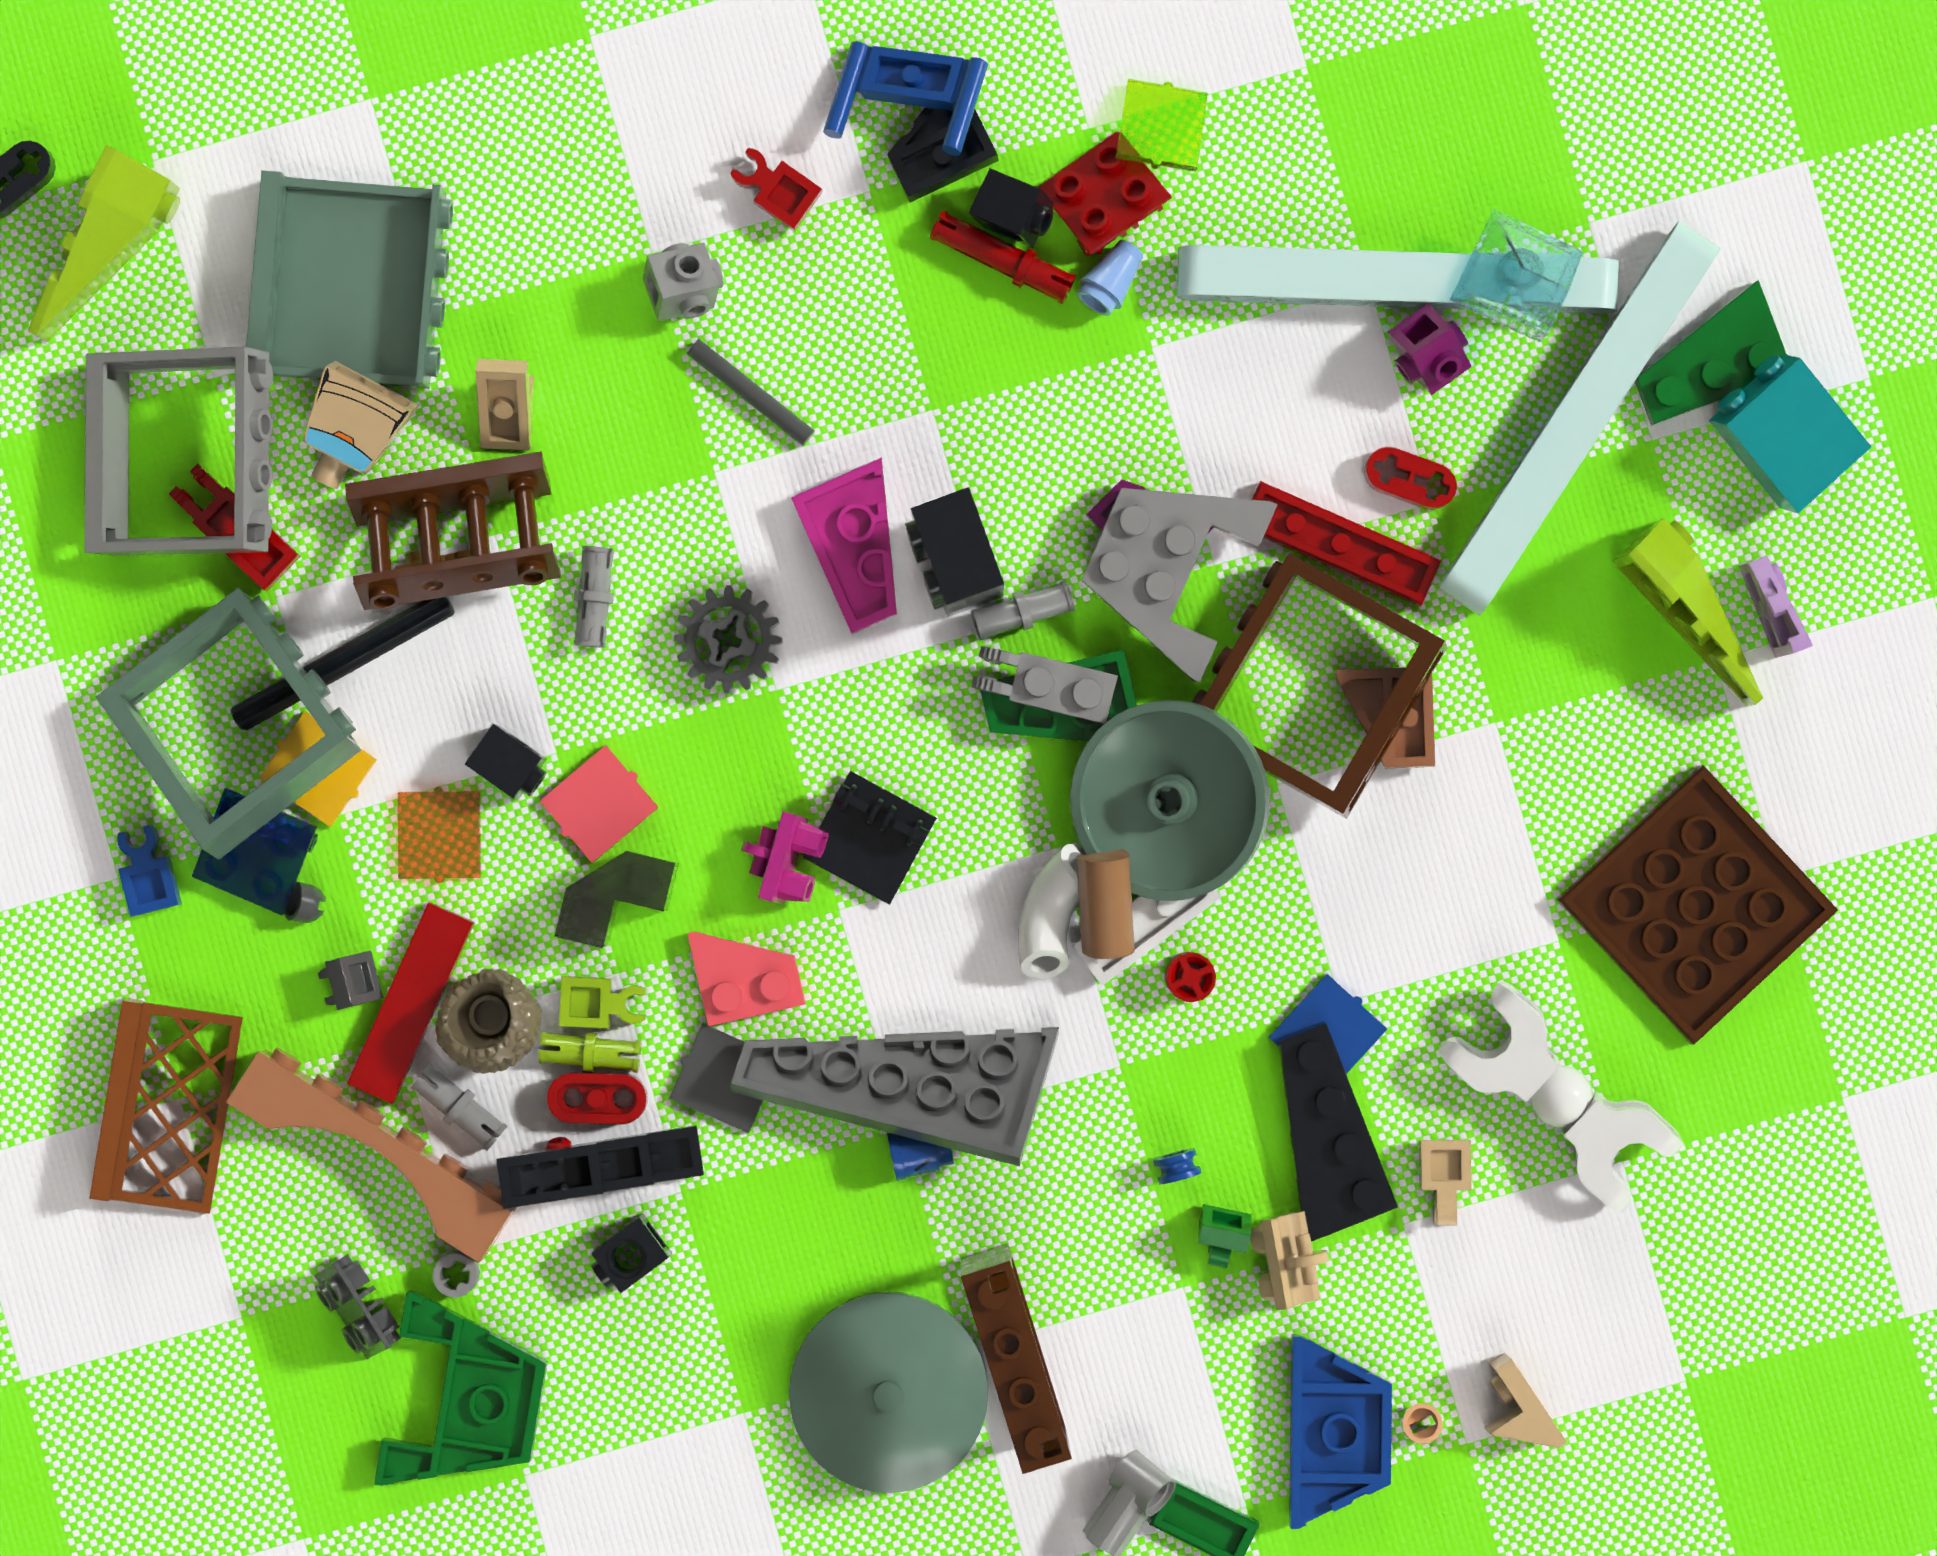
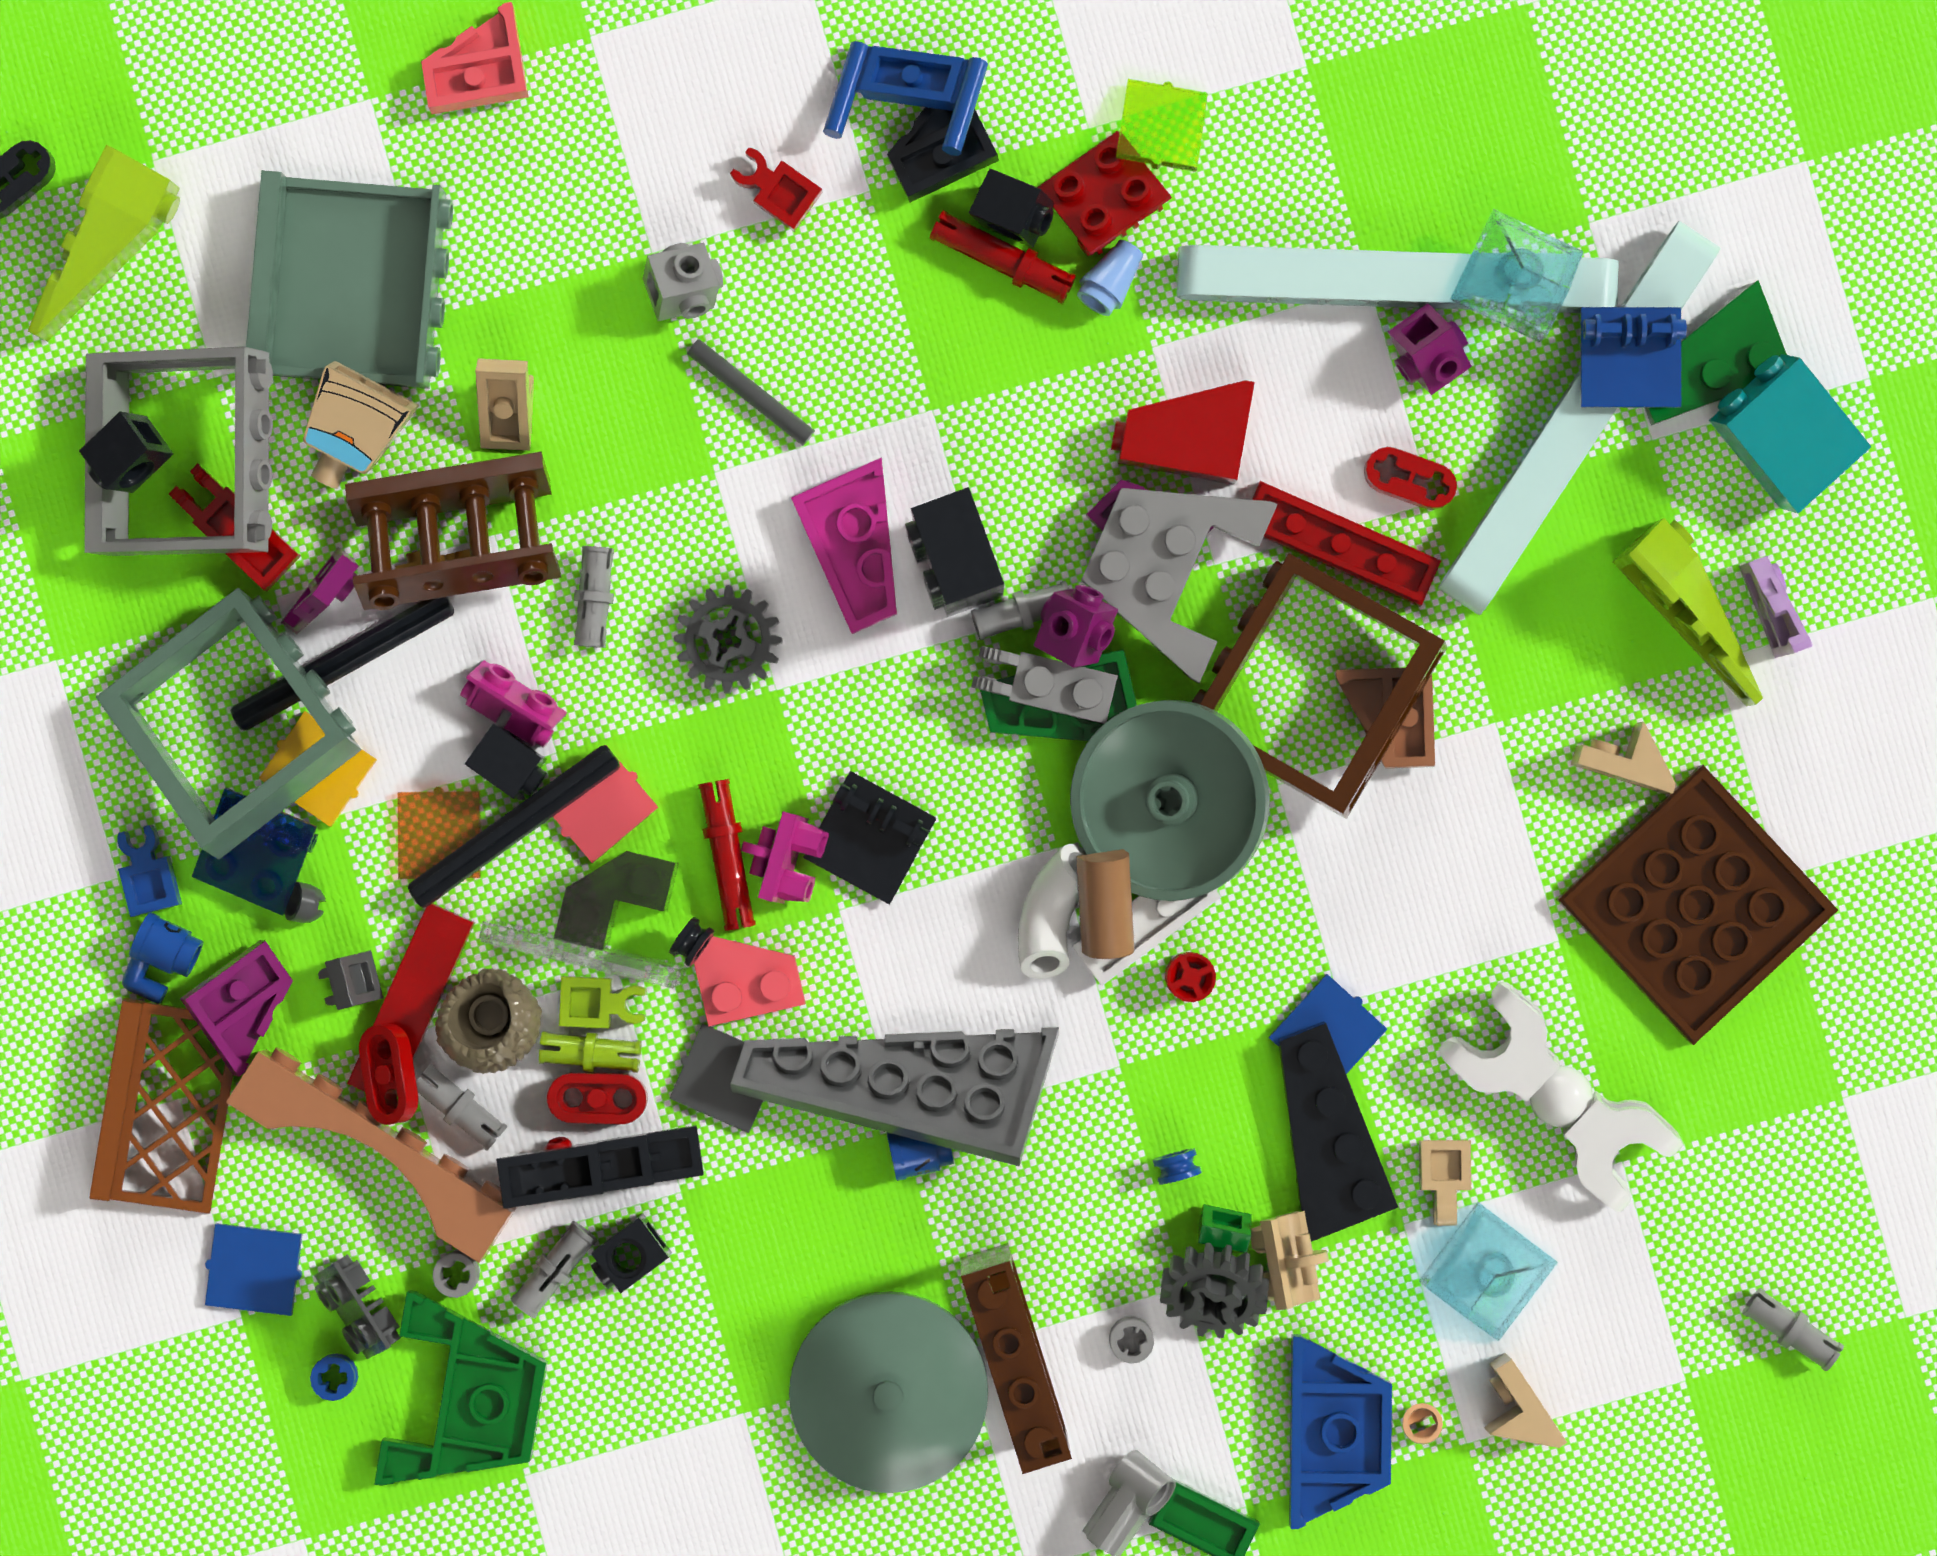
(125, 452): none -> black brick
(163, 947): none -> blue piece
(239, 1003): none -> magenta wing
(253, 1269): none -> blue piece
(322, 1388): none -> blue bush
(331, 582): none -> magenta wing
(388, 1074): none -> red plate
(478, 67): none -> coral wing
(513, 826): none -> black axle
(533, 712): none -> dark pink hinge
(553, 1269): none -> light grey pin
(601, 959): none -> clear tile
(691, 941): none -> black bush
(726, 854): none -> red pin
(1076, 626): none -> magenta brick
(1145, 1345): none -> light grey bush
(1189, 434): none -> red slope
(1214, 1290): none -> dark grey gear
(1488, 1271): none -> clear light blue slope
(1631, 356): none -> blue hinge
(1640, 766): none -> tan slope
(1793, 1329): none -> light grey pin

